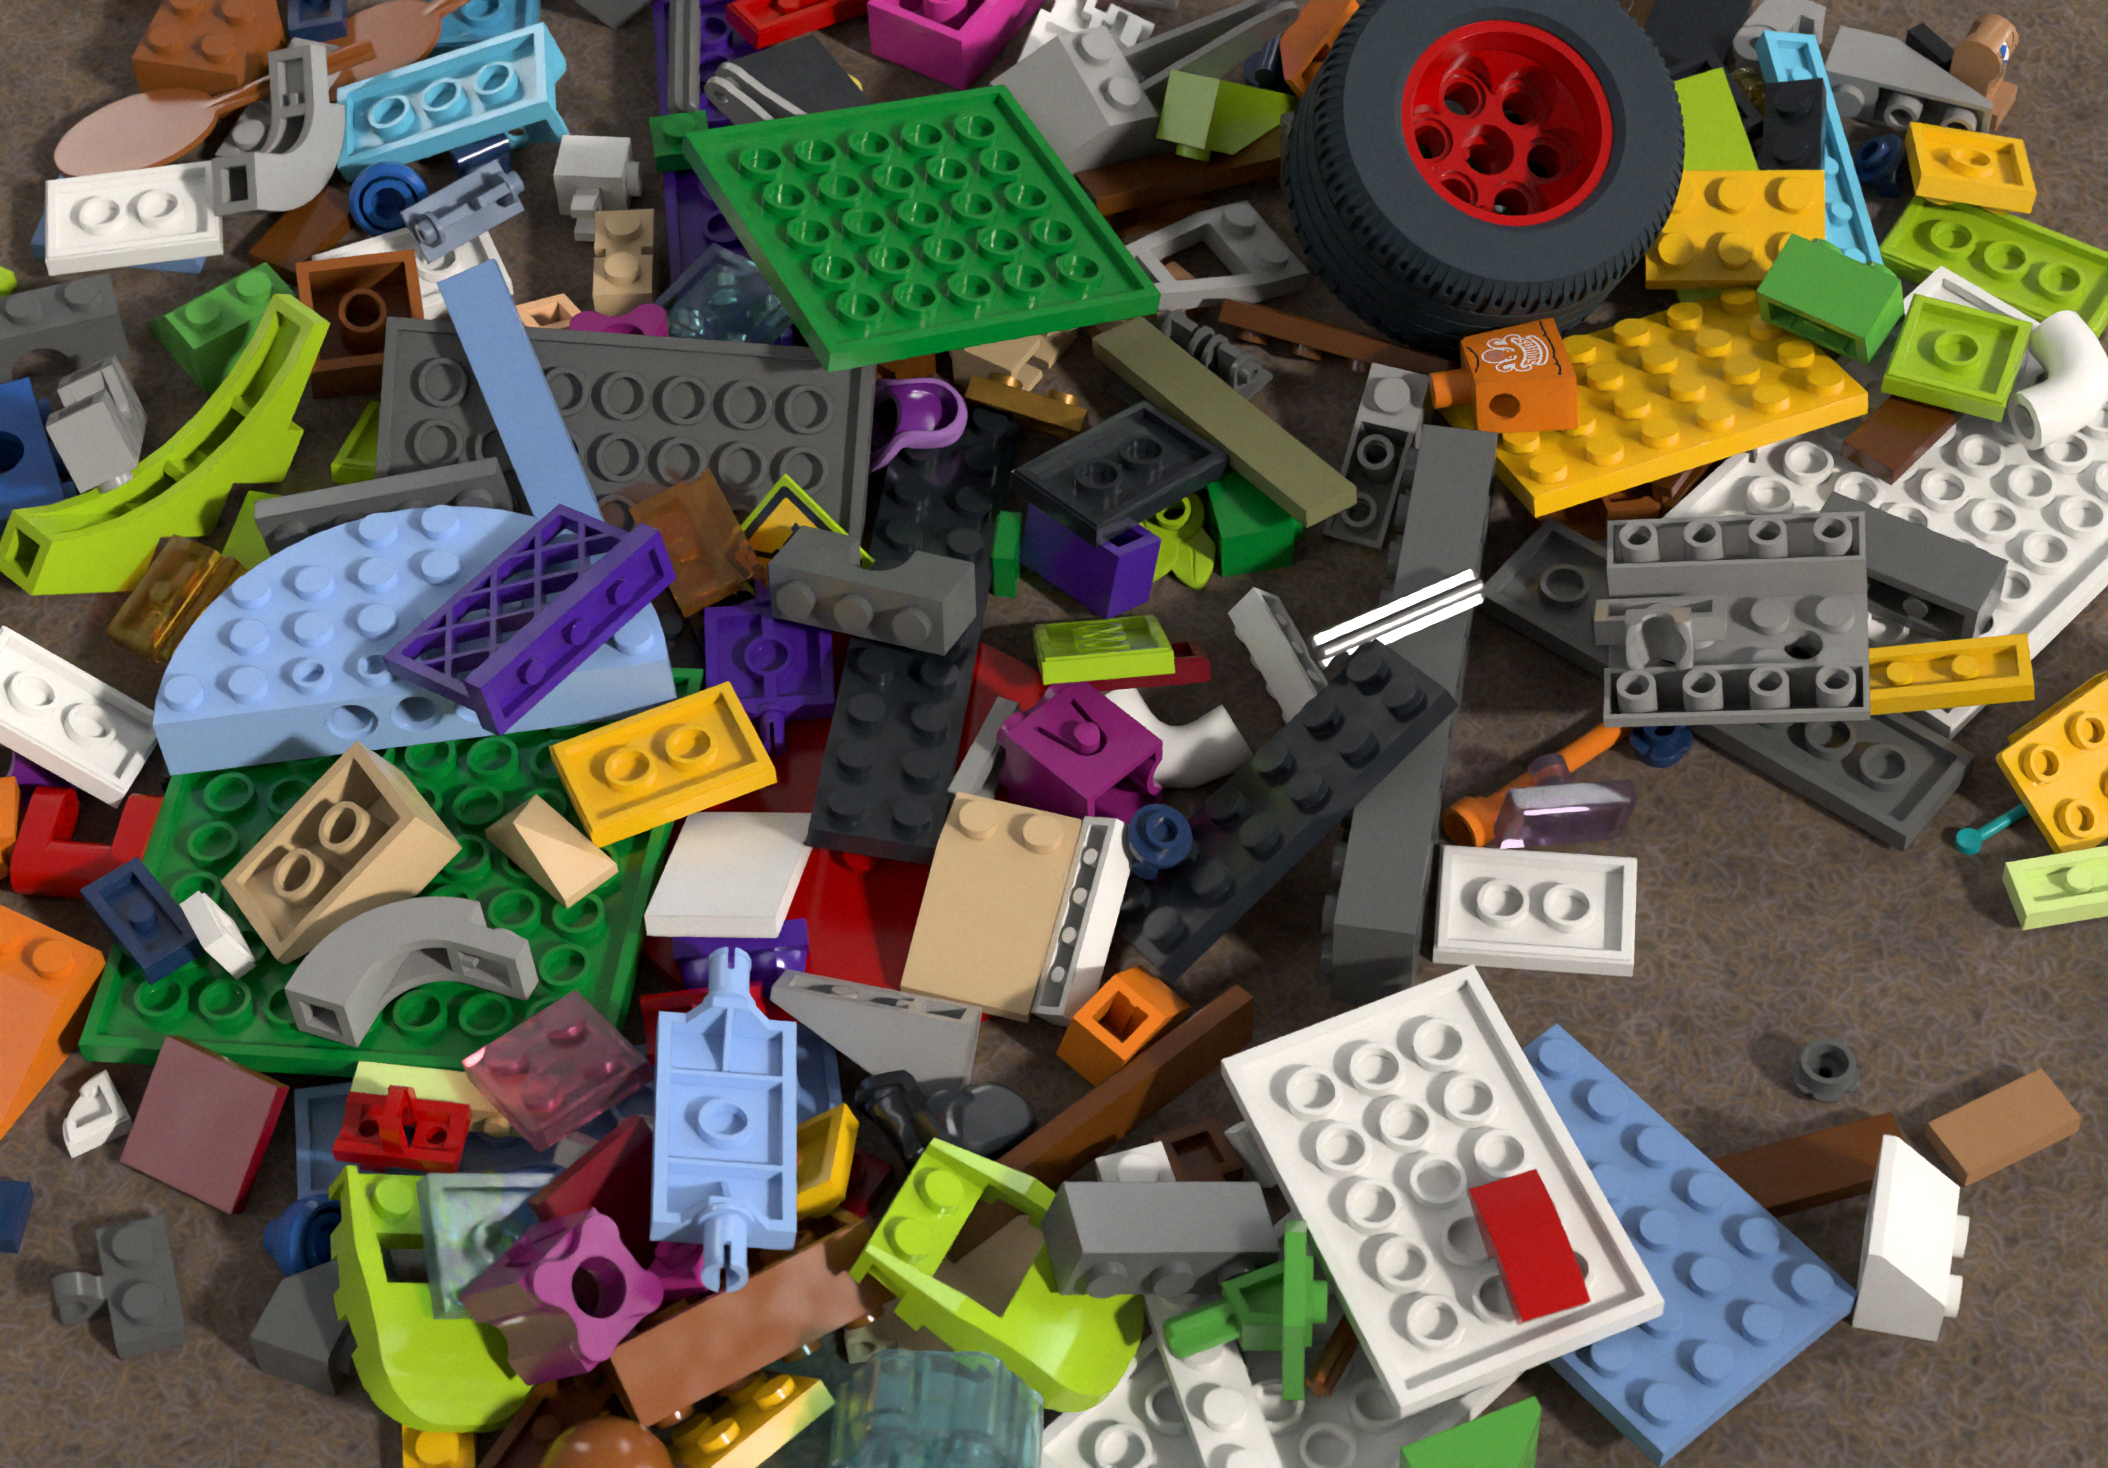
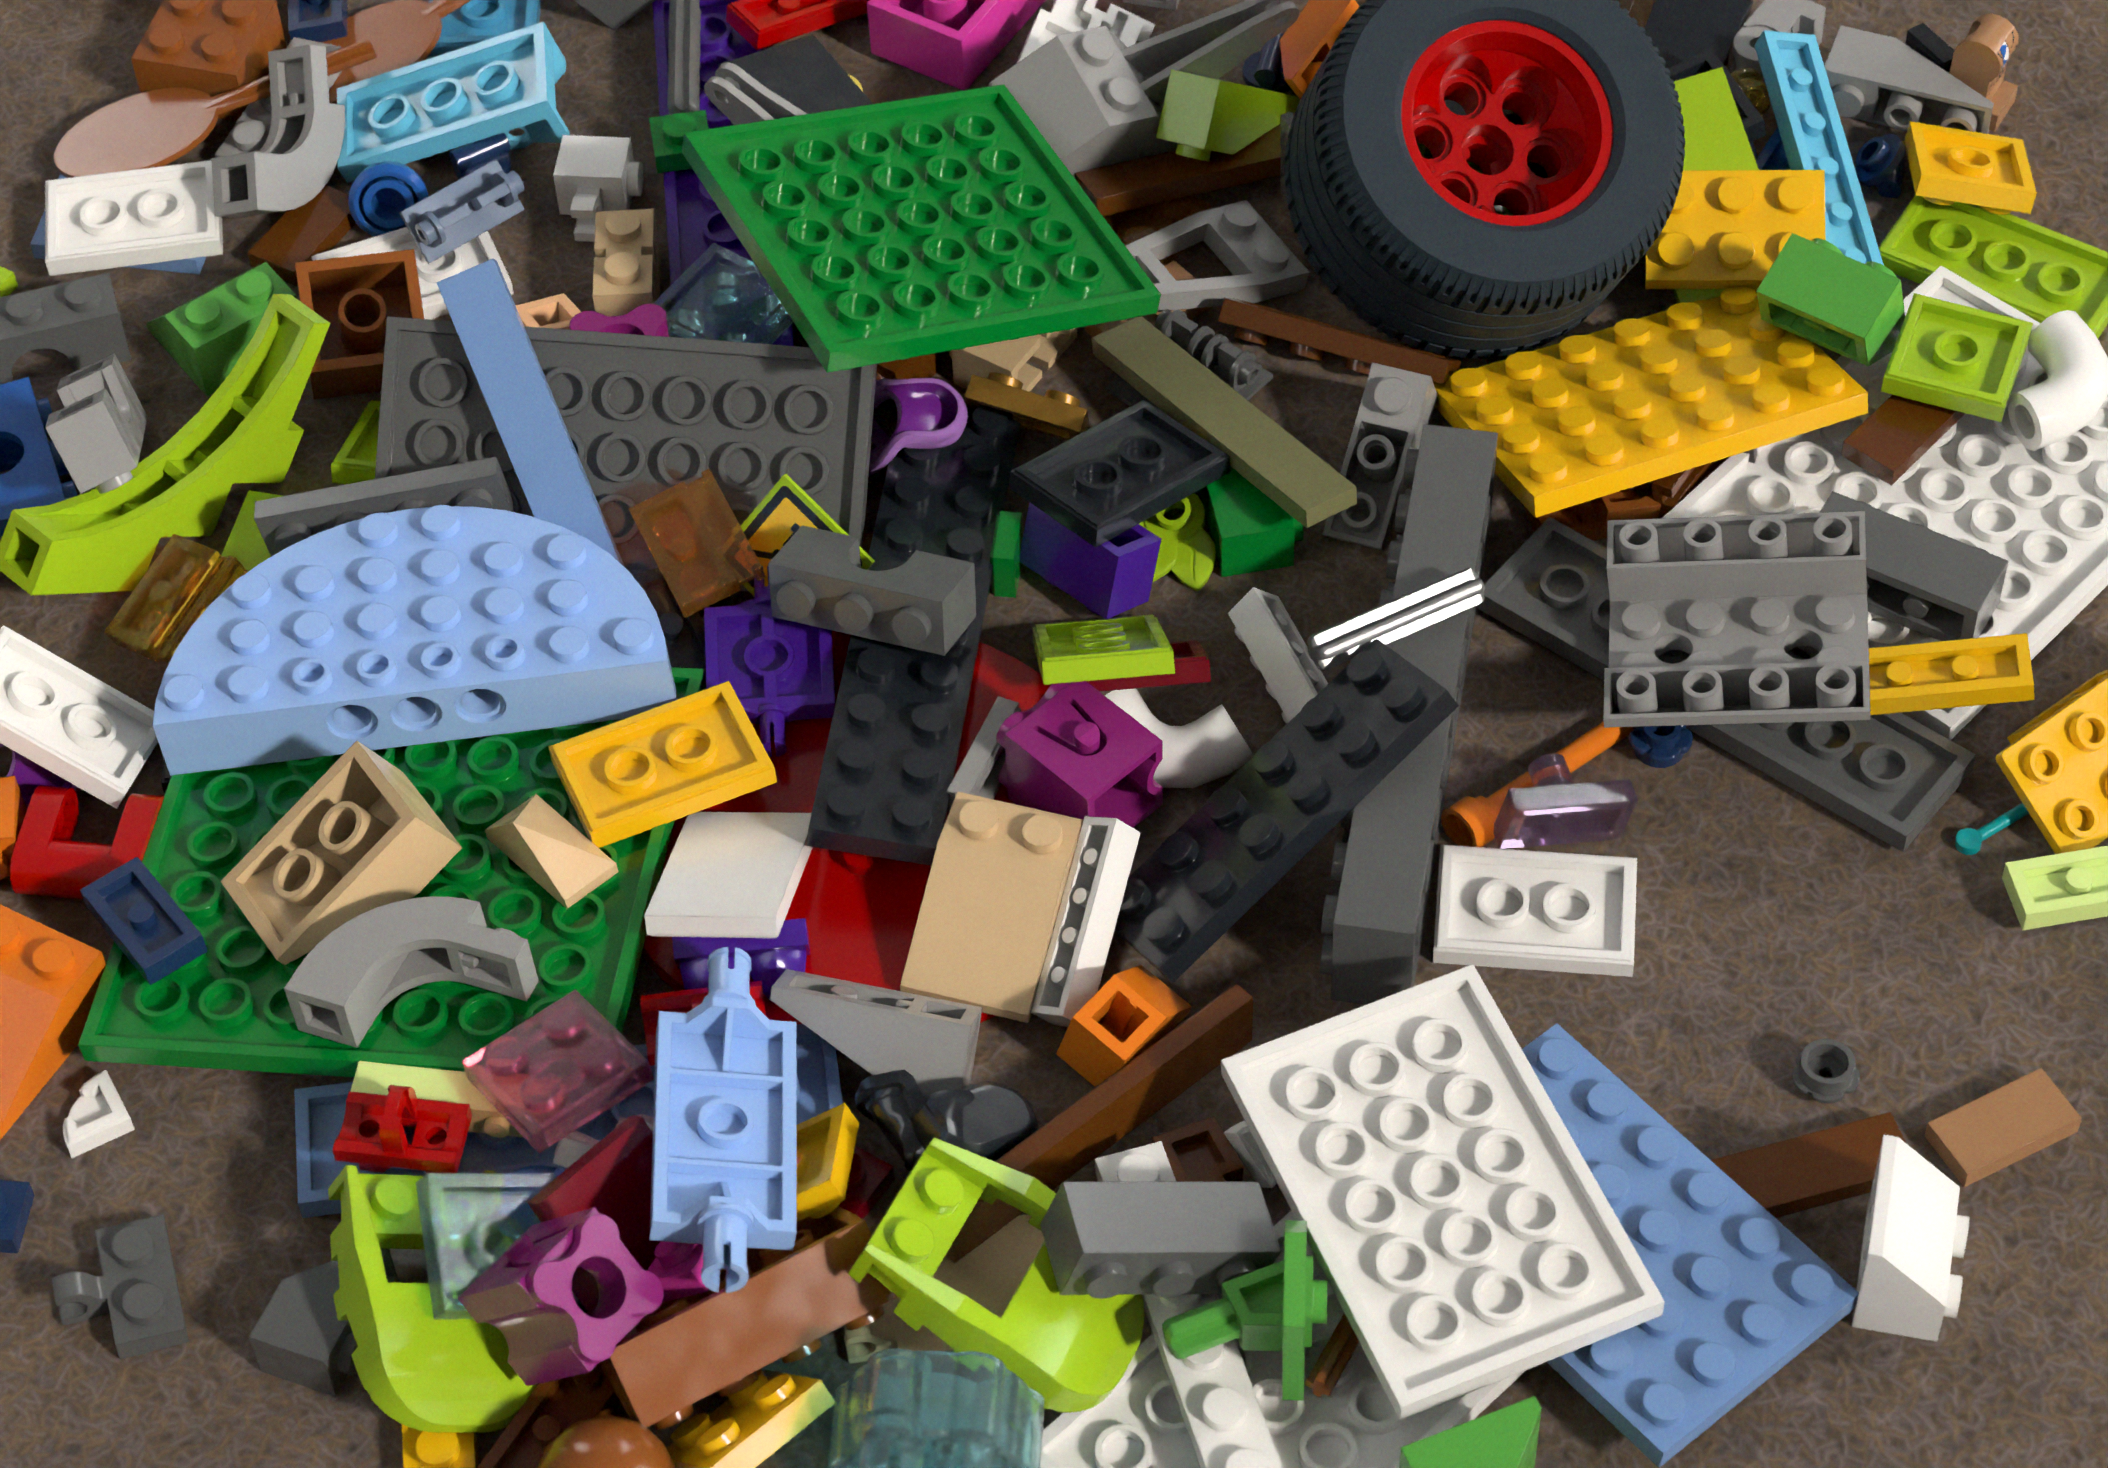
(204, 1124): dark red tile -> none
(218, 934): white tile -> none
(302, 1234): blue brick -> none
(551, 635): dark purple fence -> none
(1157, 839): dark blue plate -> none
(1512, 380): orange torso -> none
(1528, 1246): red slope -> none
(1660, 627): light grey plate -> none
(1794, 125): black plate -> none

